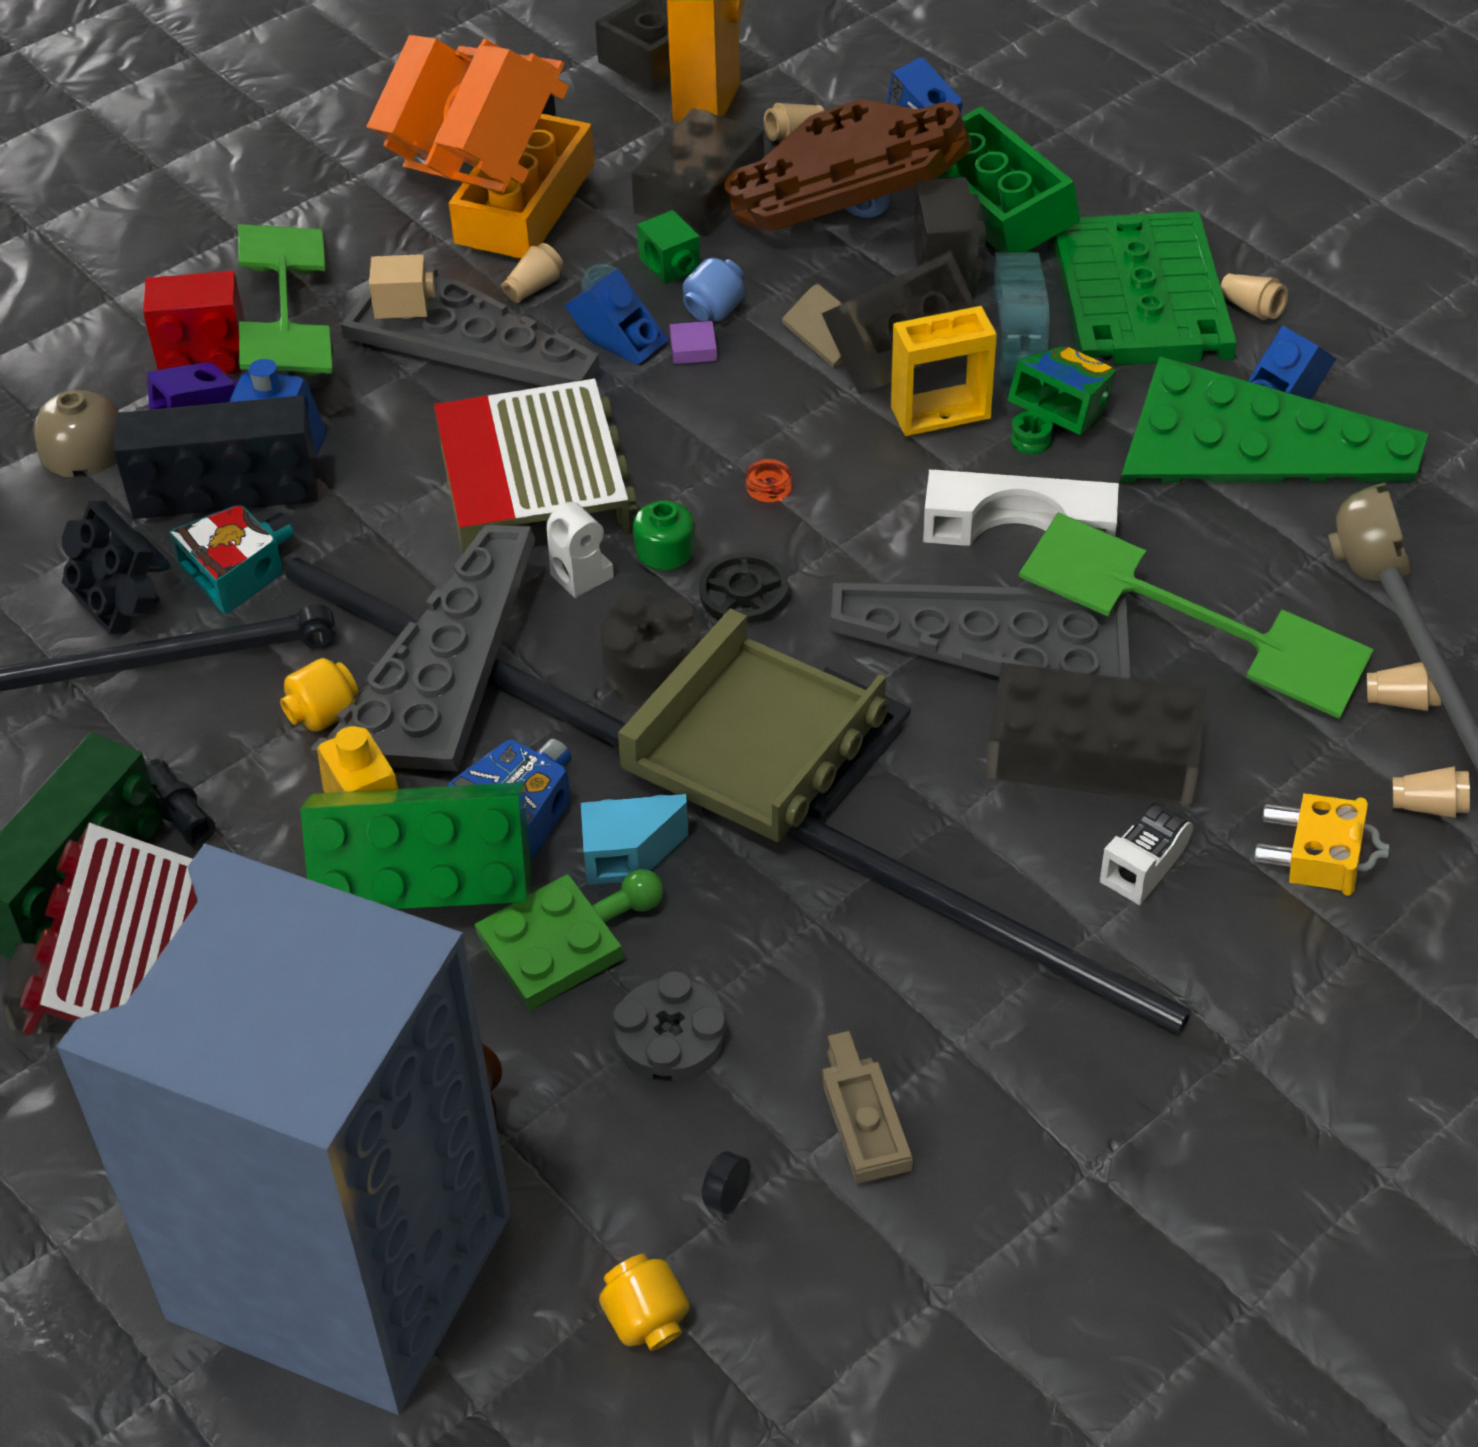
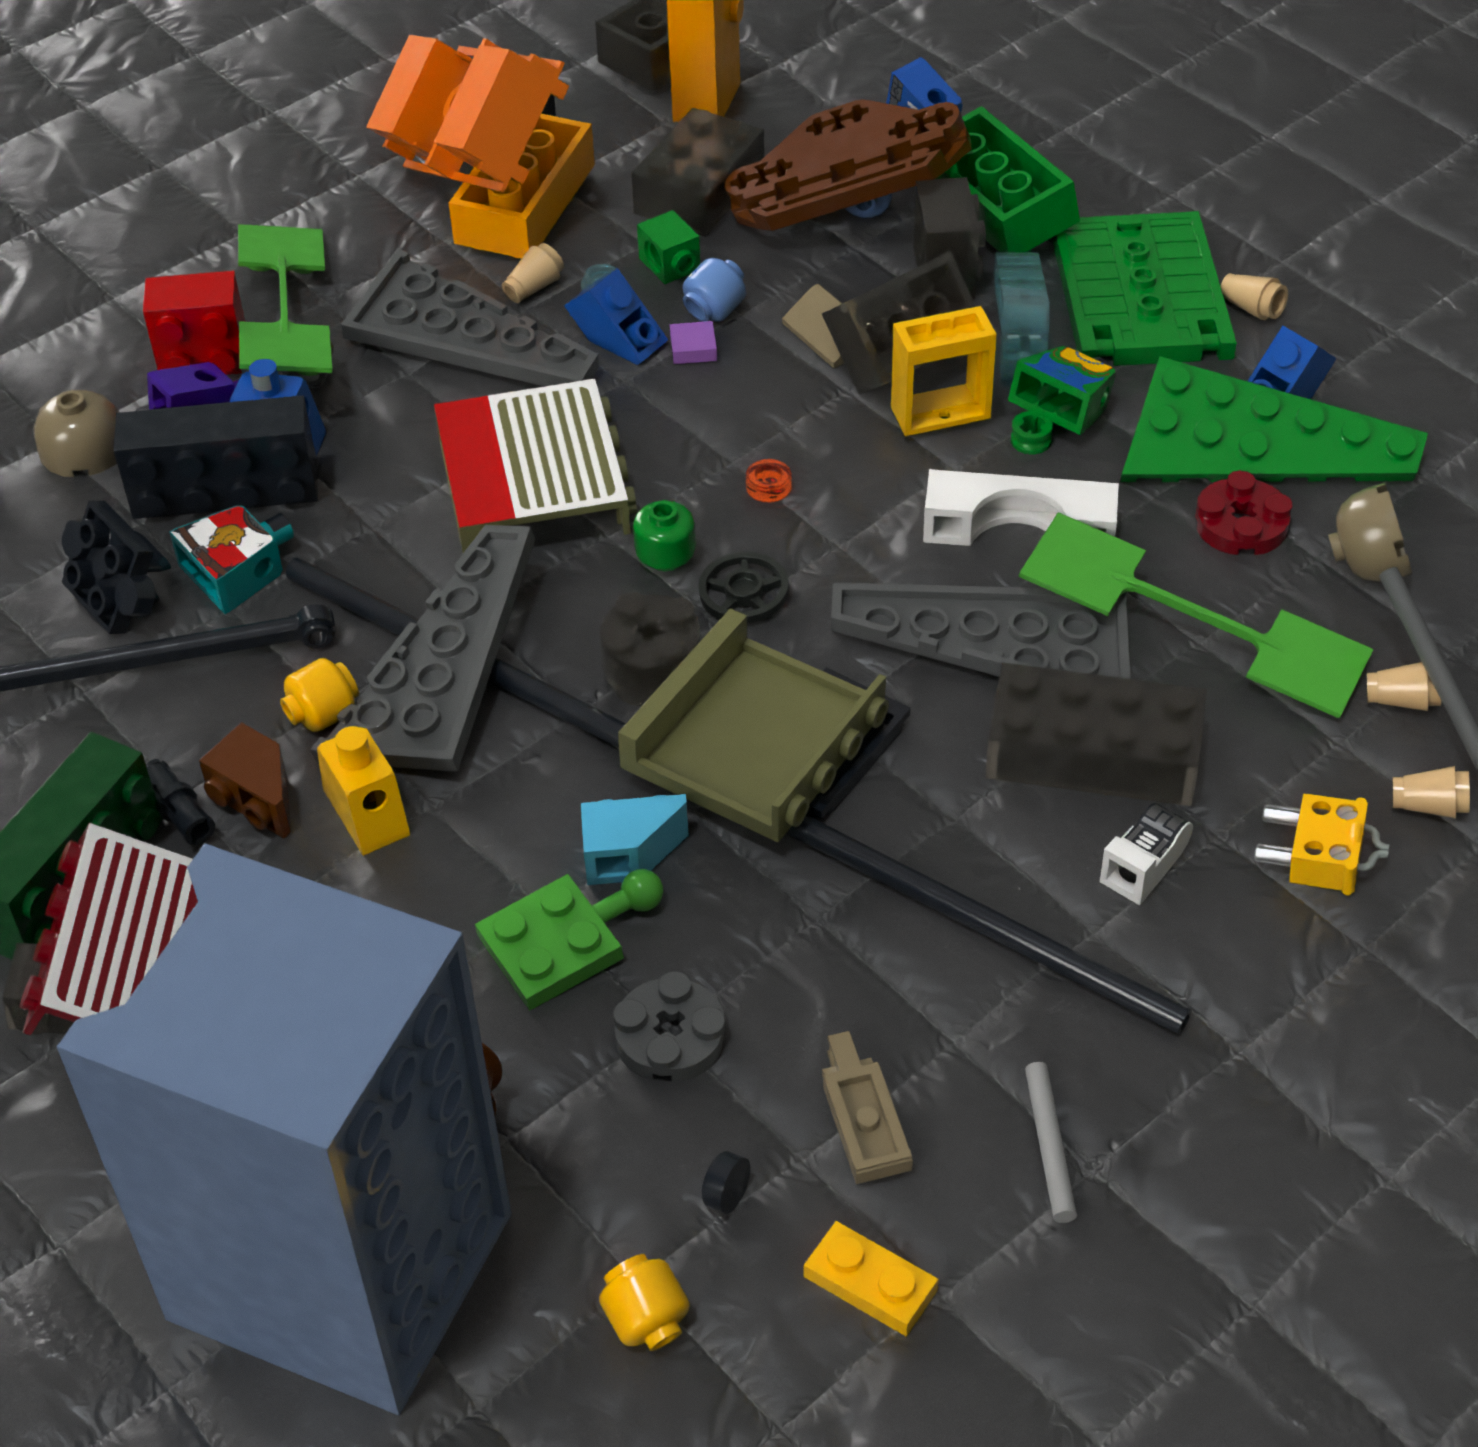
(249, 777): none -> reddish brown slope
(400, 286): tan brick -> none
(421, 844): green brick -> none
(544, 780): blue torso -> none
(575, 549): white leg -> none
(786, 117): tan cone -> none
(871, 1278): none -> yellow plate
(1050, 1143): none -> light grey bar
(1243, 494): none -> dark red plate

